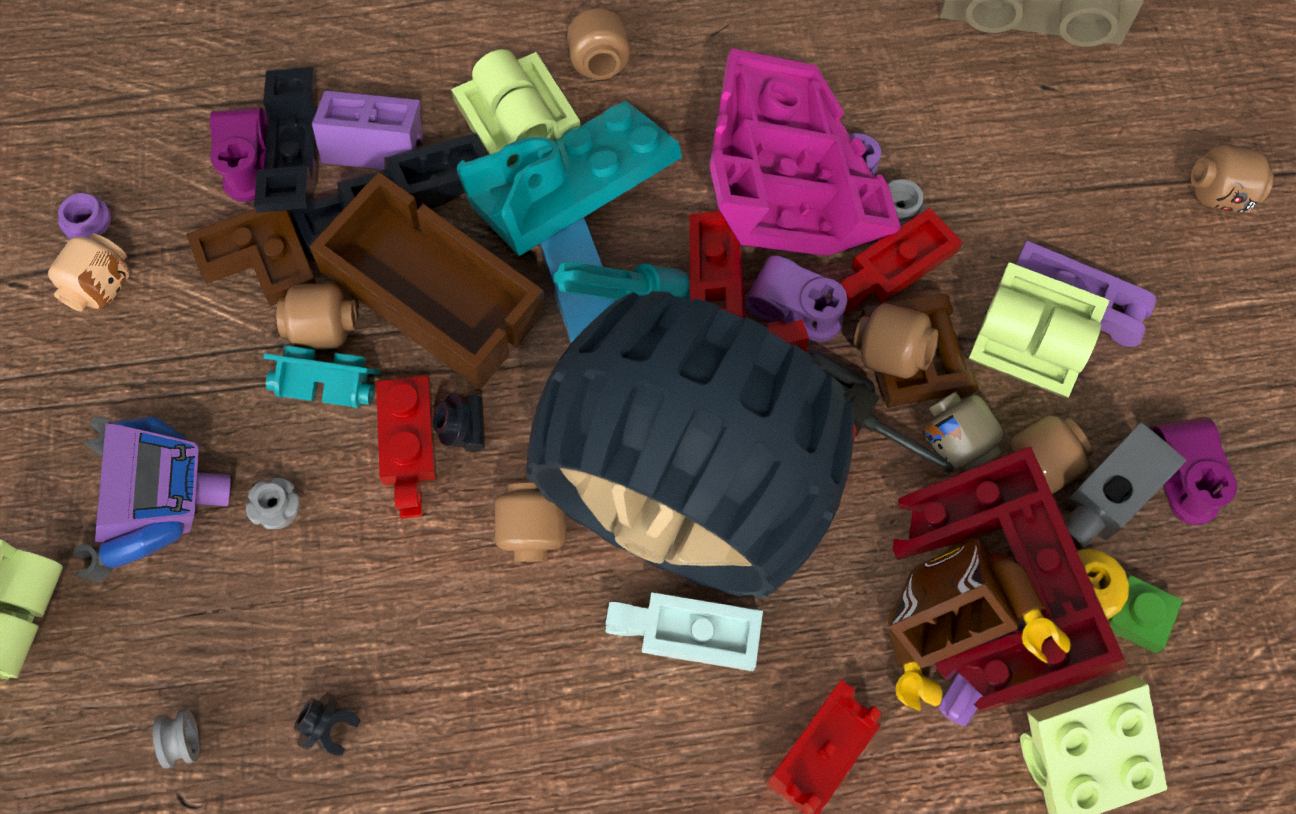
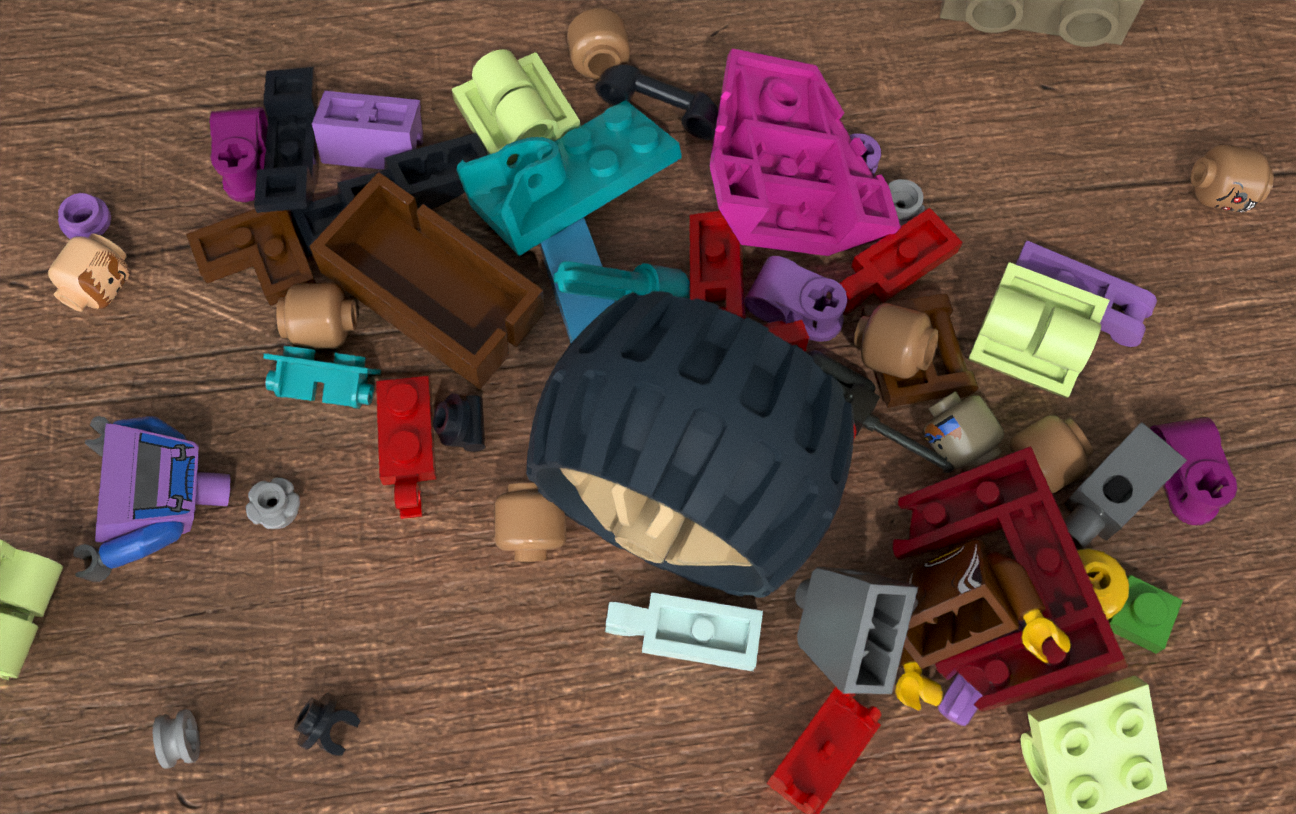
(622, 81): none -> black bar
(855, 627): none -> dark grey torso

